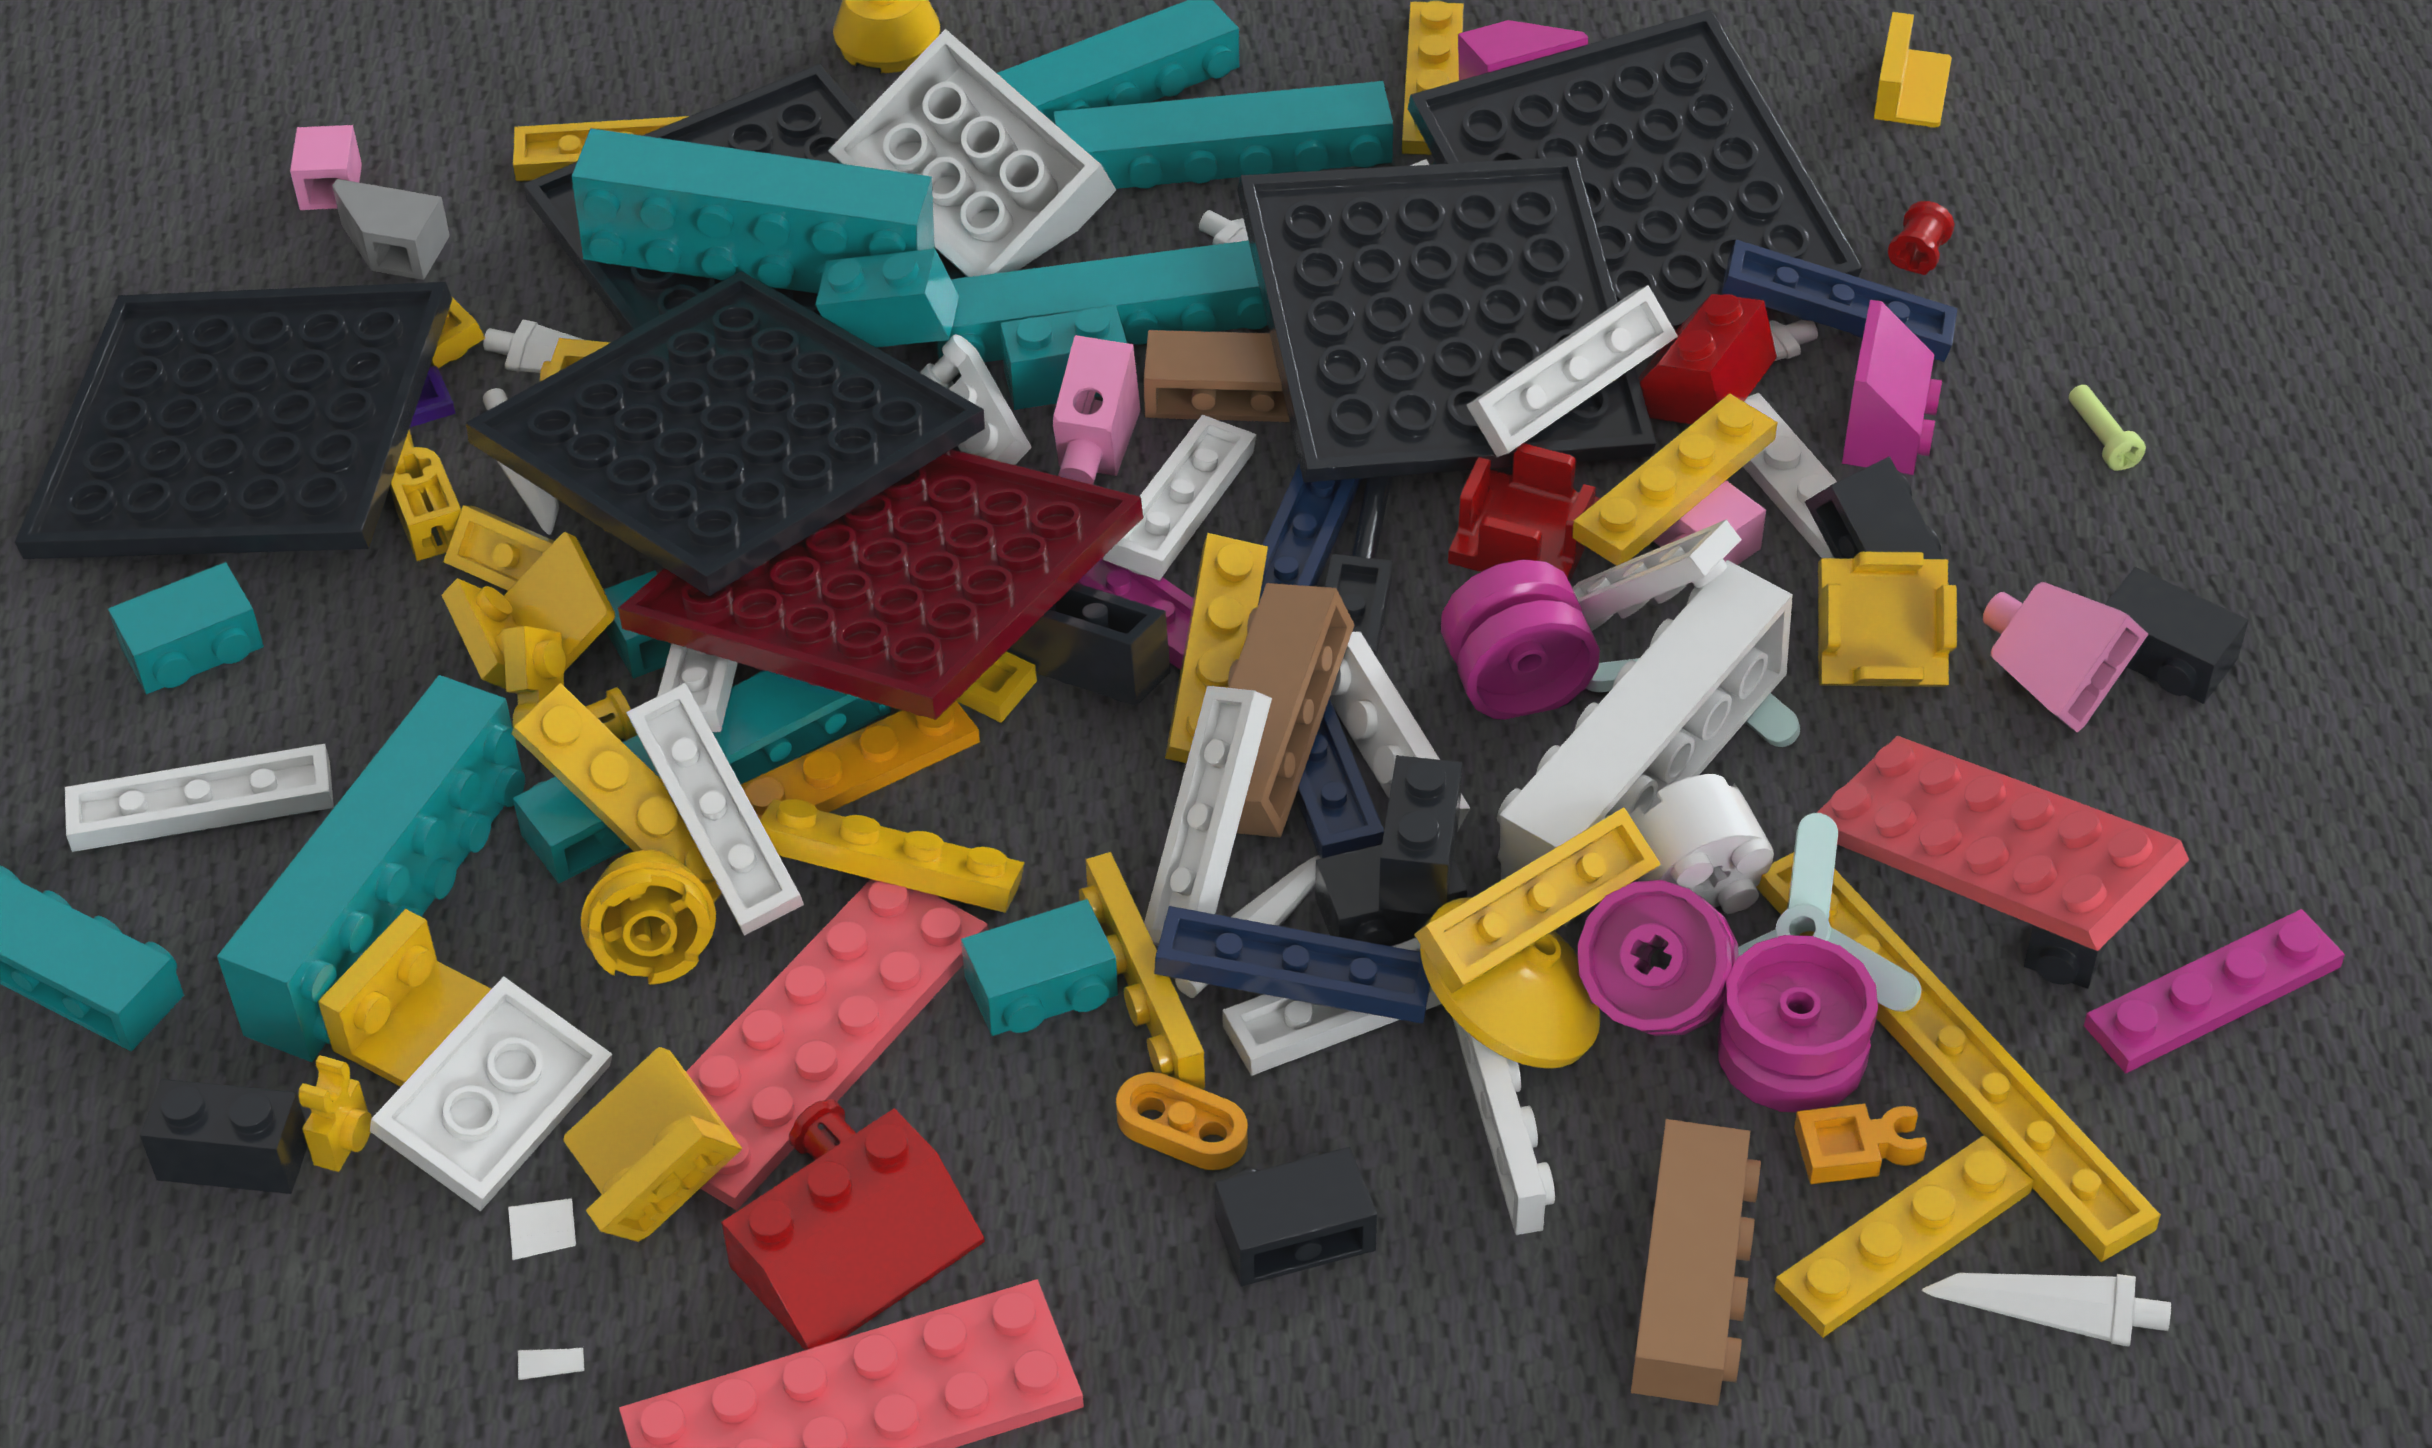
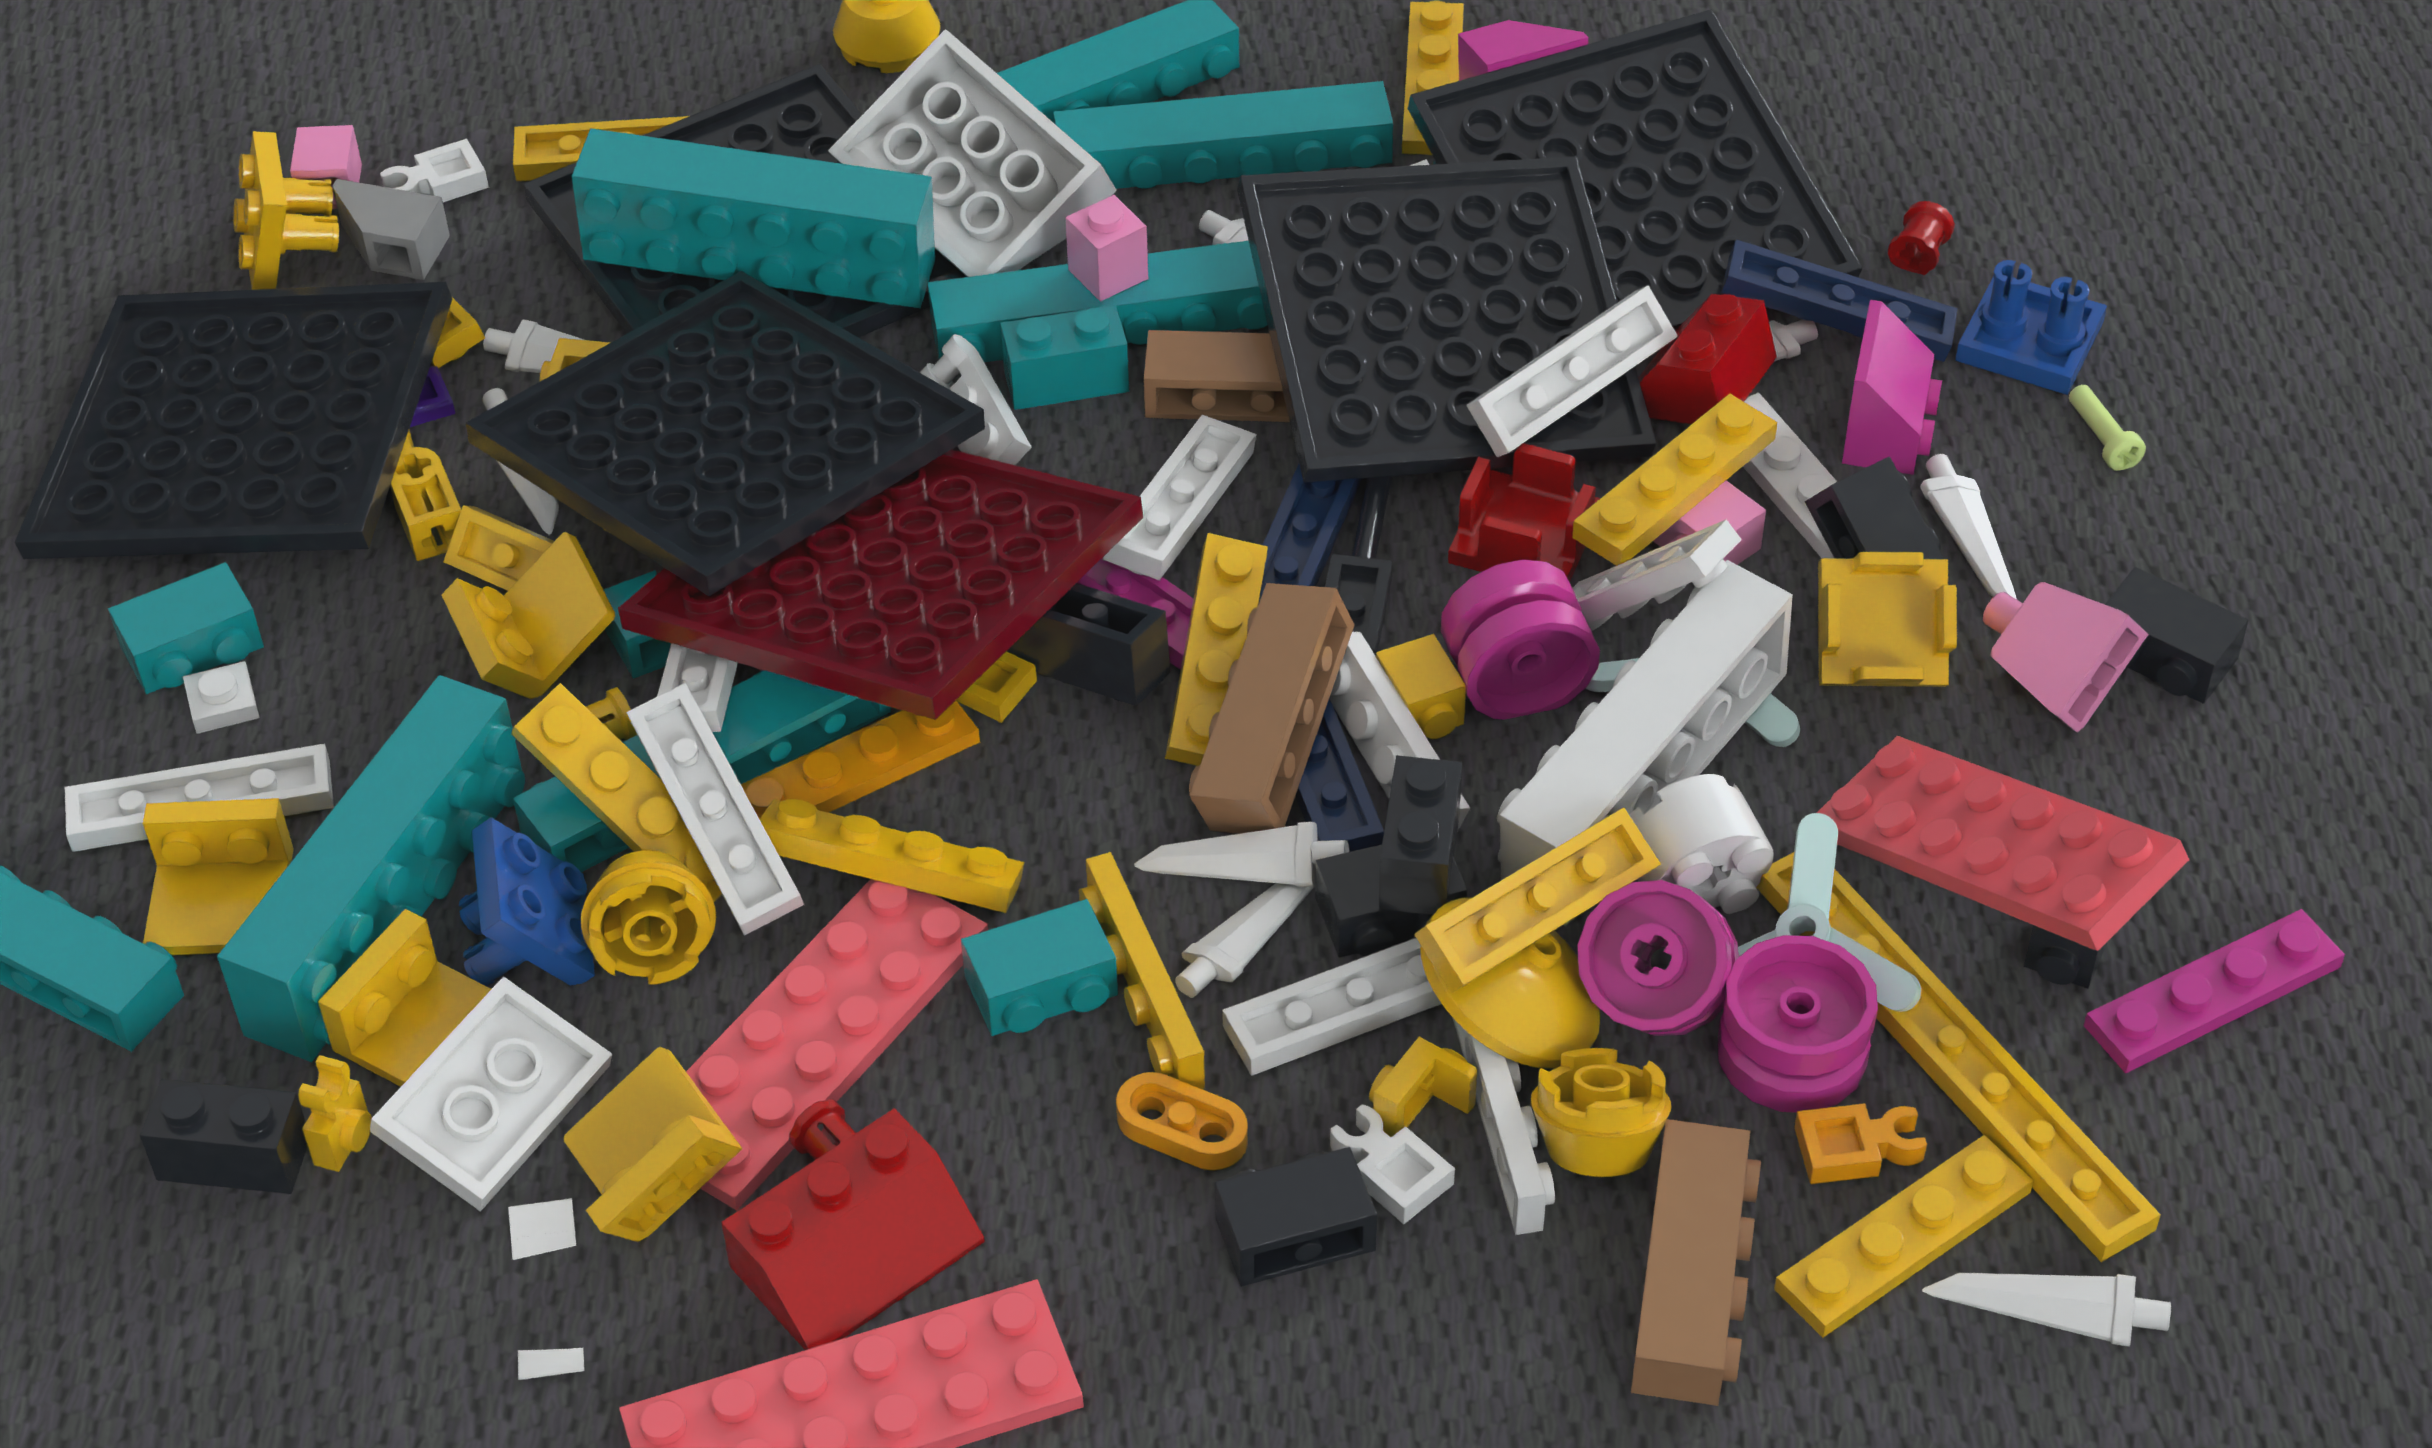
(211, 868): none -> yellow bracket
(221, 697): none -> white plate
(270, 210): none -> yellow plate
(440, 172): none -> white plate
(525, 908): none -> blue plate
(532, 665): yellow plate -> none
(890, 297): teal brick -> none
(1092, 432): bright pink torso -> none
(1107, 247): none -> bright pink brick
(1208, 804): white plate -> none
(1268, 855): none -> white bar
(1293, 964): dark blue plate -> none
(1397, 1169): none -> white plate
(1422, 1072): none -> yellow bracket
(1426, 684): none -> yellow brick
(1600, 1112): none -> yellow cone
(1910, 80): yellow panel -> none
(1964, 516): none -> white bar
(2032, 329): none -> blue plate

